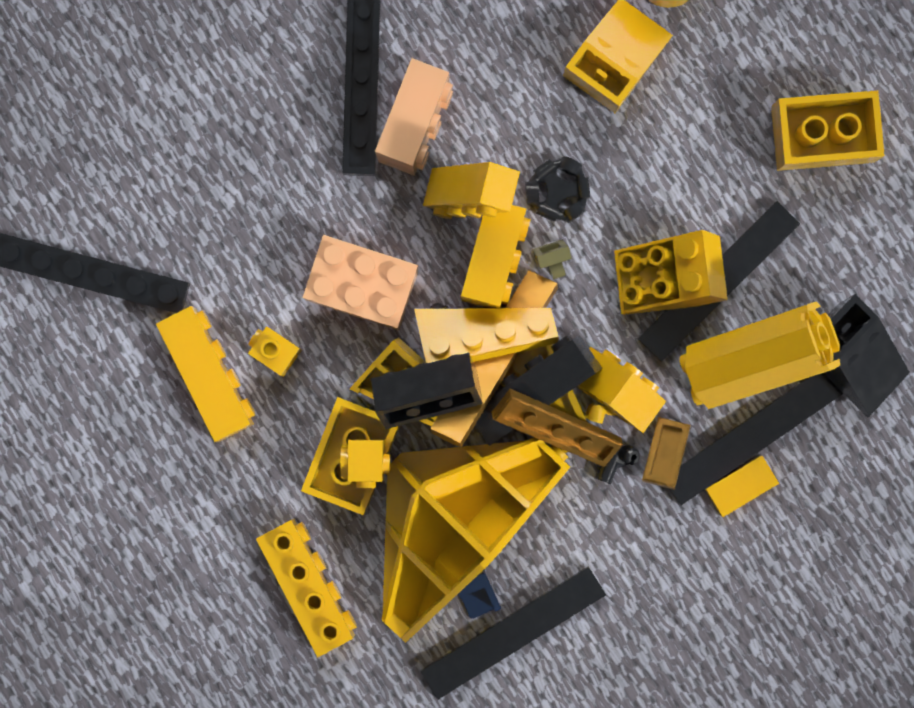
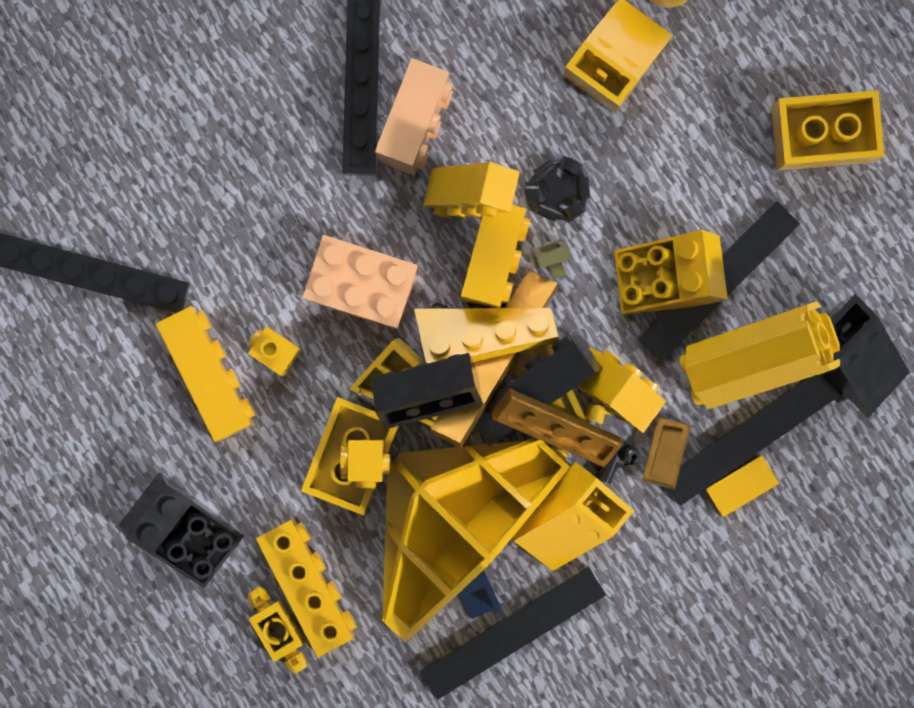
(180, 530): none -> black slope
(294, 659): none -> yellow piece
(572, 519): none -> yellow slope

